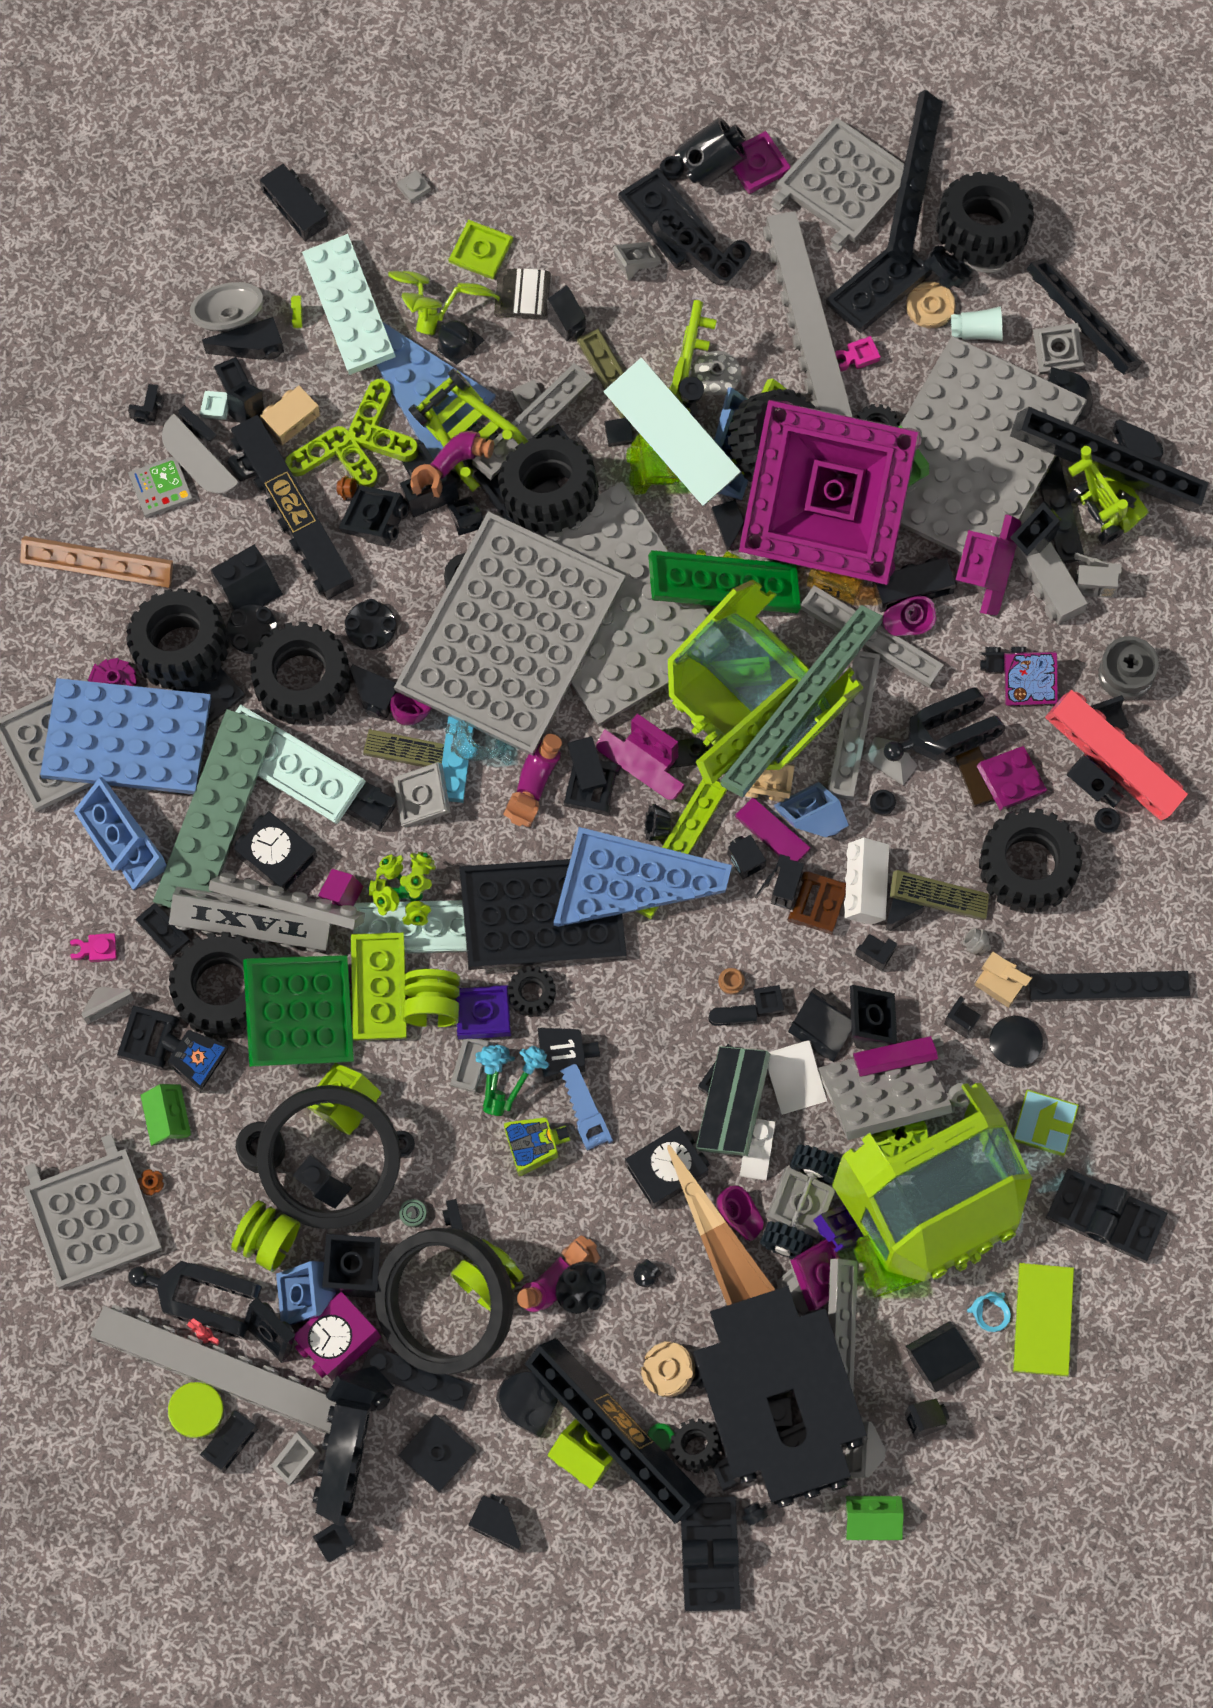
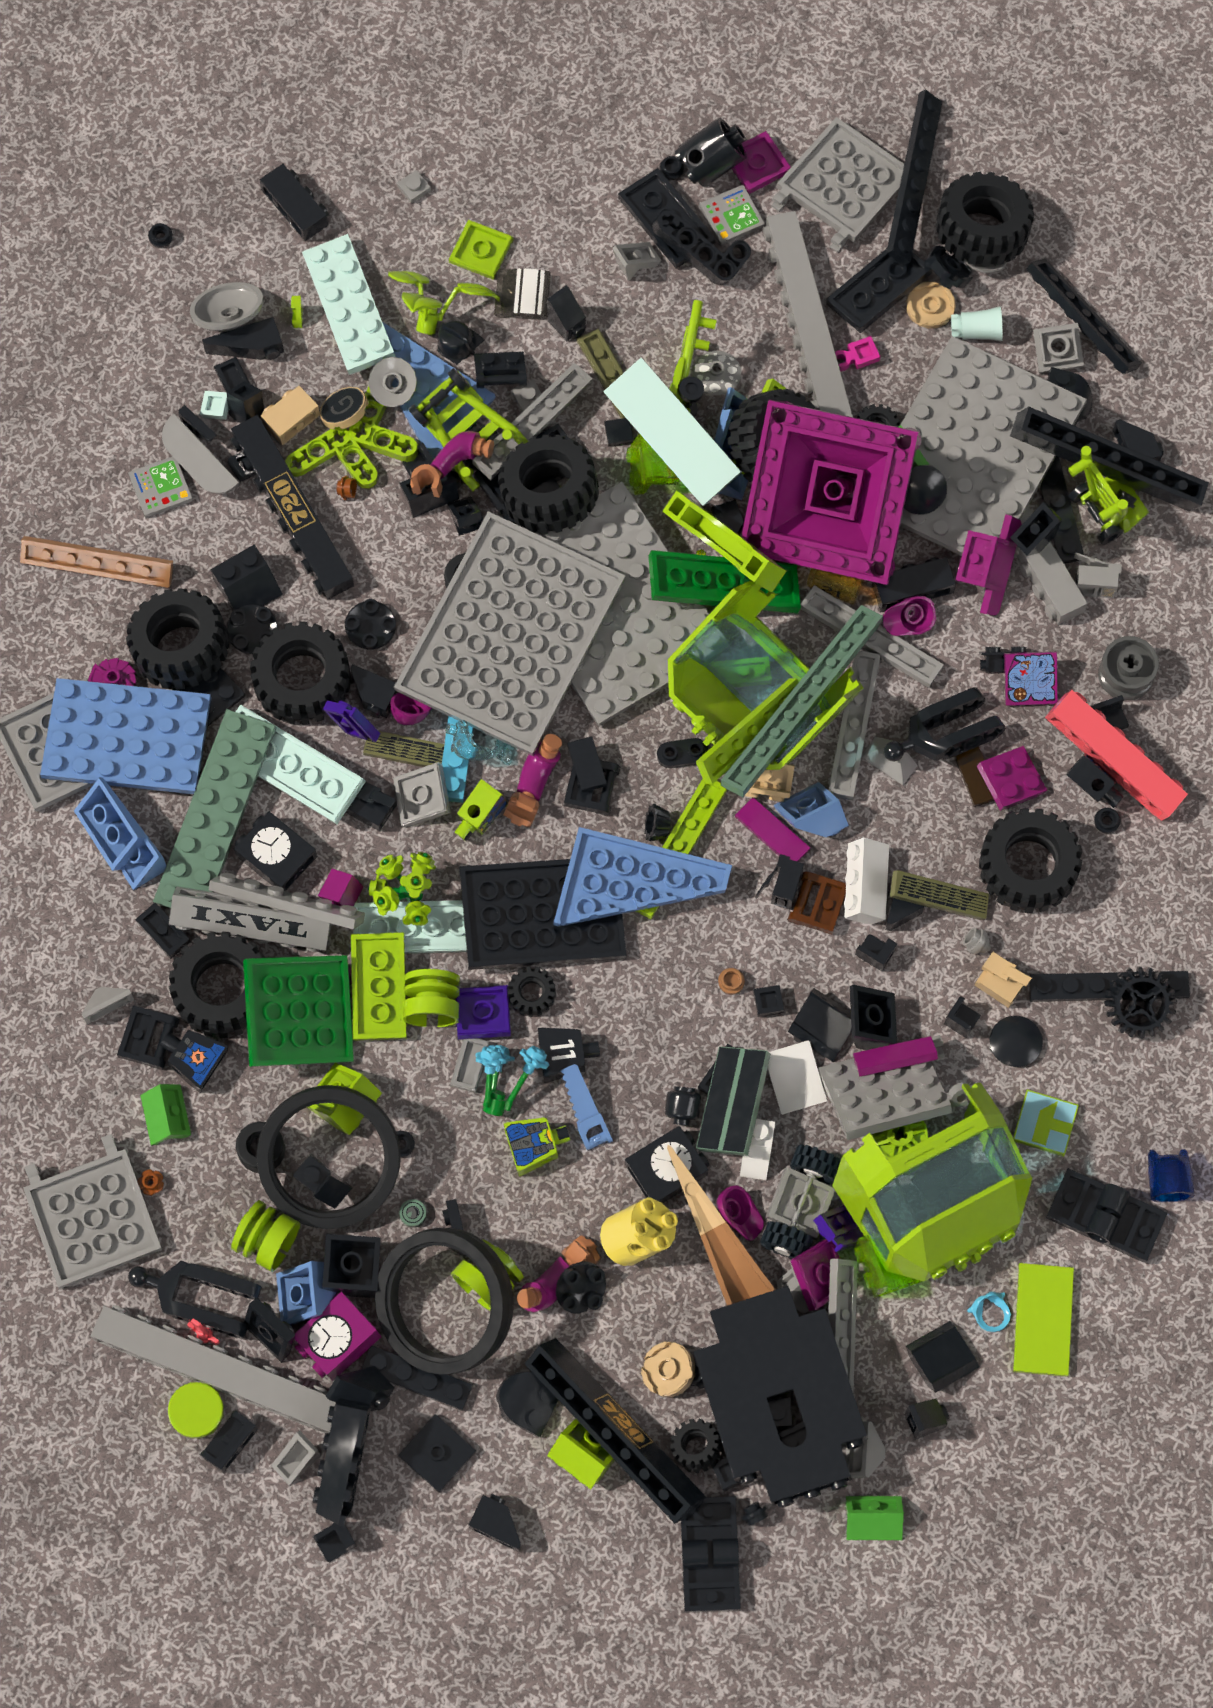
(99, 948): dark pink plate -> none
(153, 402): black bracket -> none
(157, 229): none -> black plate
(343, 408): none -> tile
(351, 720): none -> dark purple plate
(375, 515): black plate -> none
(381, 382): none -> light grey dish
(491, 805): none -> lime torso
(500, 369): none -> black plate
(638, 1232): none -> light yellow cylinder
(645, 755): magenta plate -> none
(646, 1274): black plate -> none
(661, 1435): green tile -> none
(683, 1105): none -> black head
(725, 541): none -> lime arch
(731, 215): none -> light grey tile
(734, 1015): black bar -> none
(746, 856): black brick -> none
(882, 802): black plate -> none
(925, 490): none -> black dish
(1149, 994): none -> black gear
(1170, 1177): none -> clear blue piece

